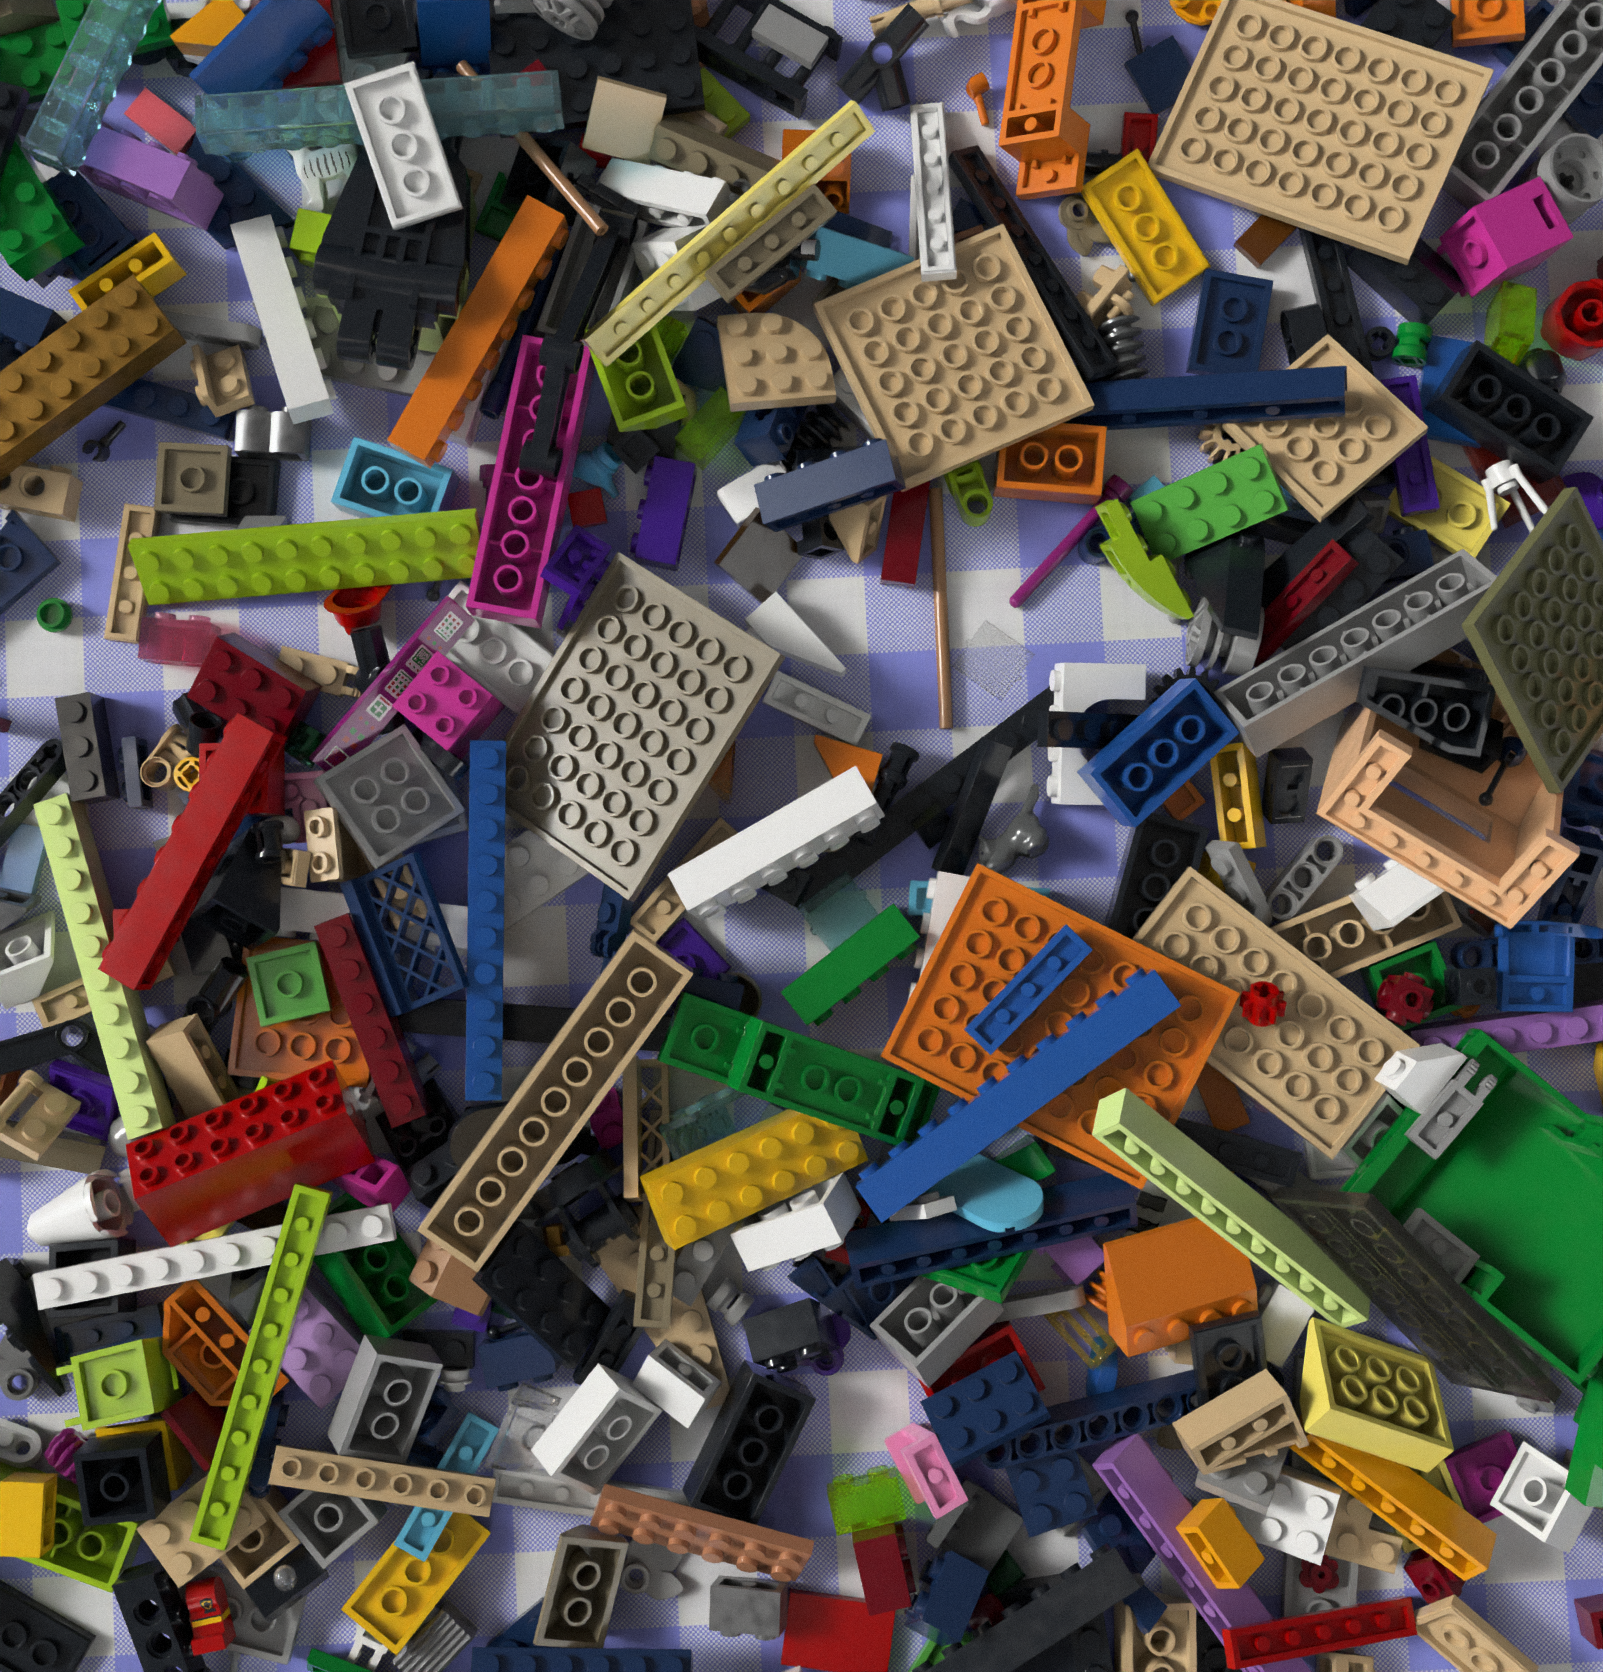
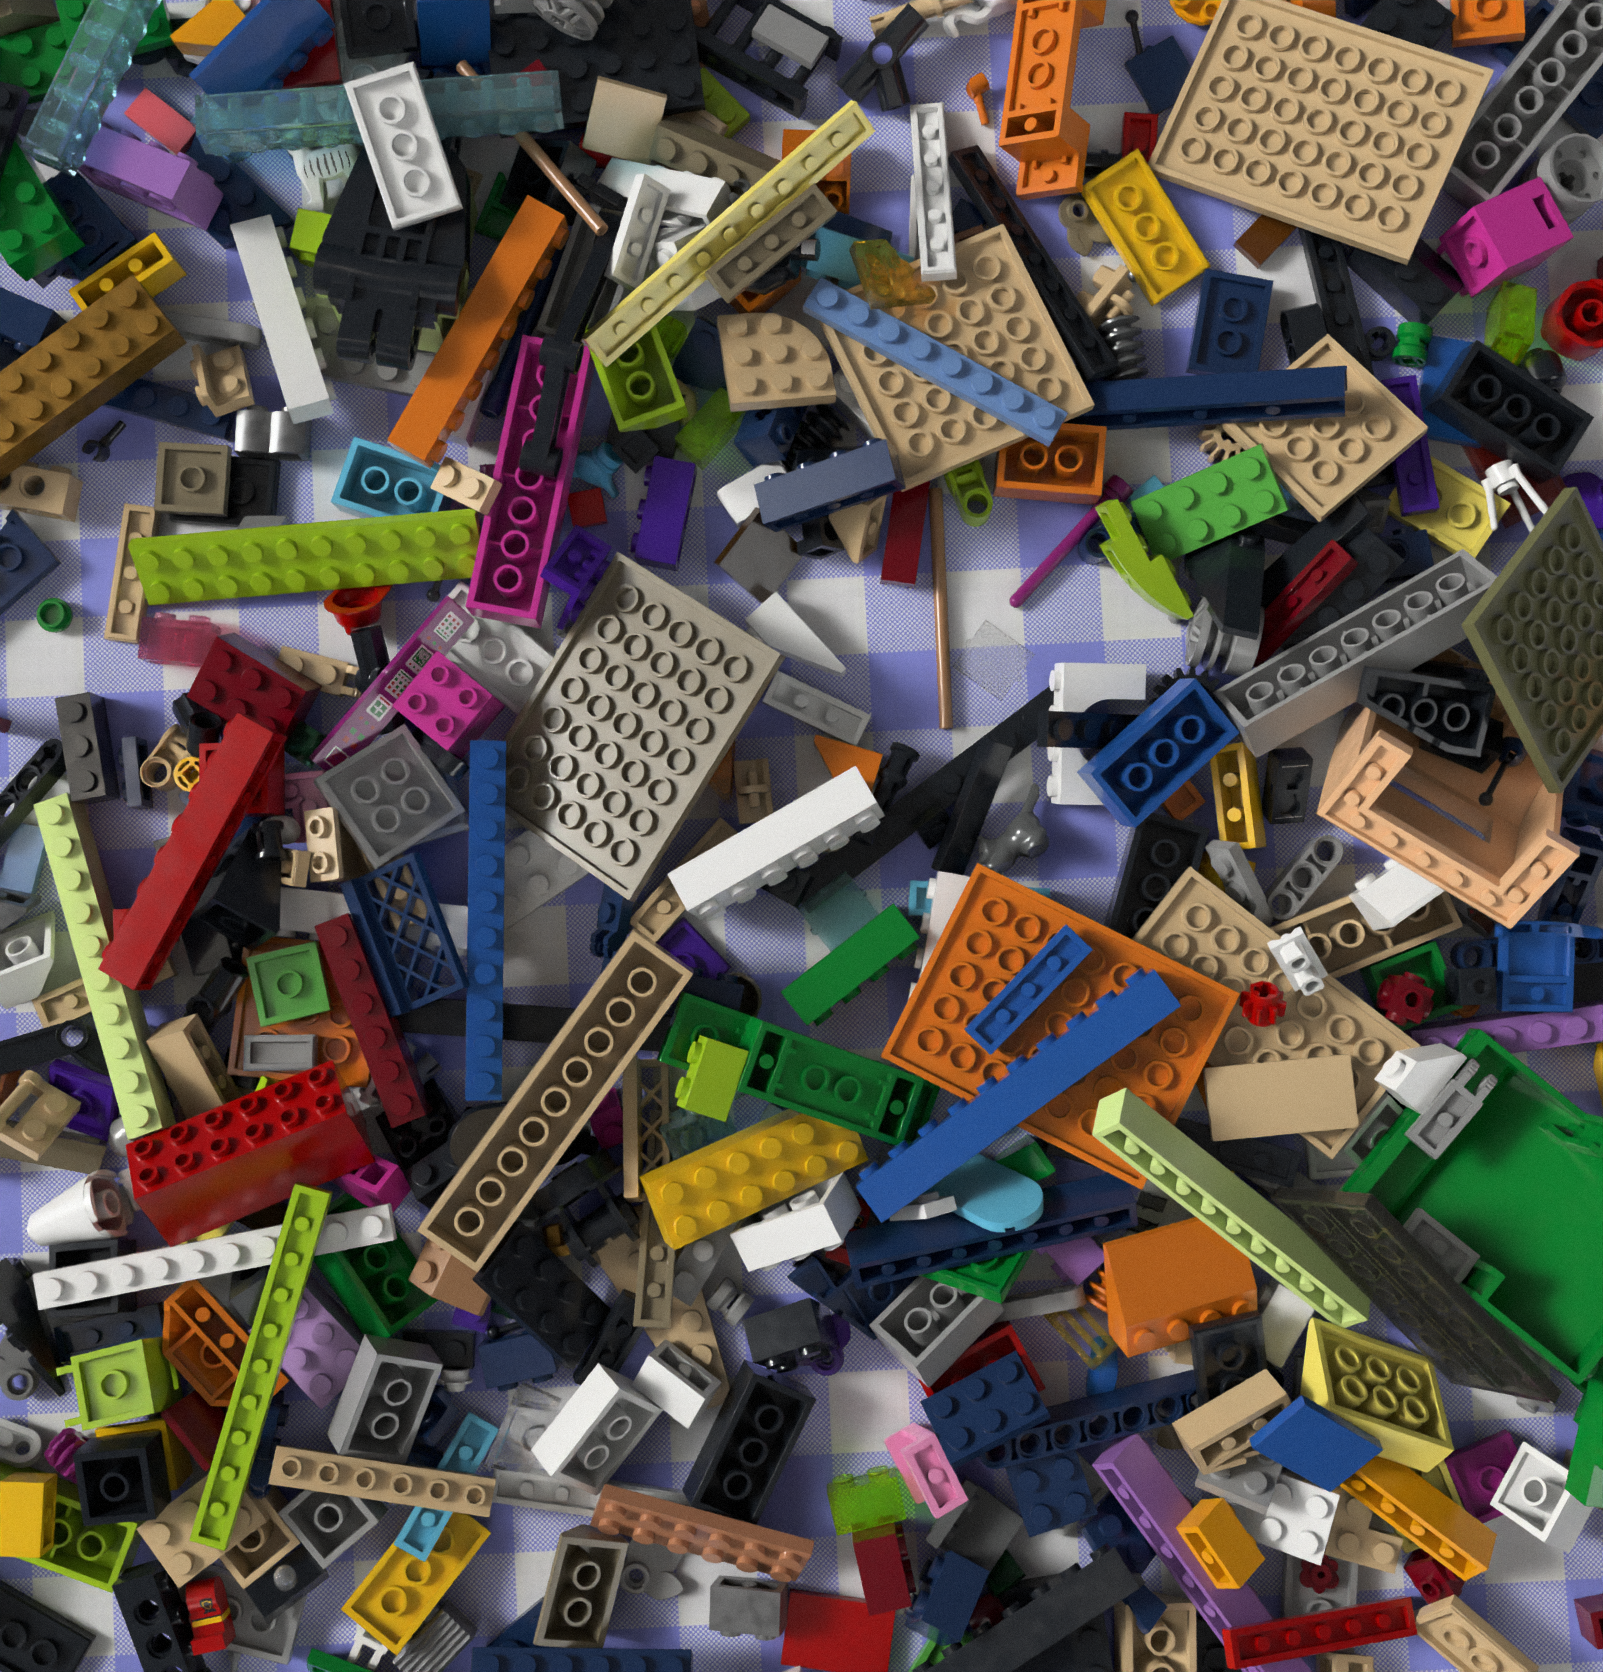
(280, 1052): none -> light grey tile
(466, 485): none -> tan plate
(637, 232): none -> white plate
(711, 1078): none -> lime brick
(753, 790): none -> tan hips
(886, 276): none -> clear yellow wing
(935, 362): none -> medium blue plate
(1280, 1097): none -> tan tile
(1299, 961): none -> white hips
(1315, 1443): none -> blue tile

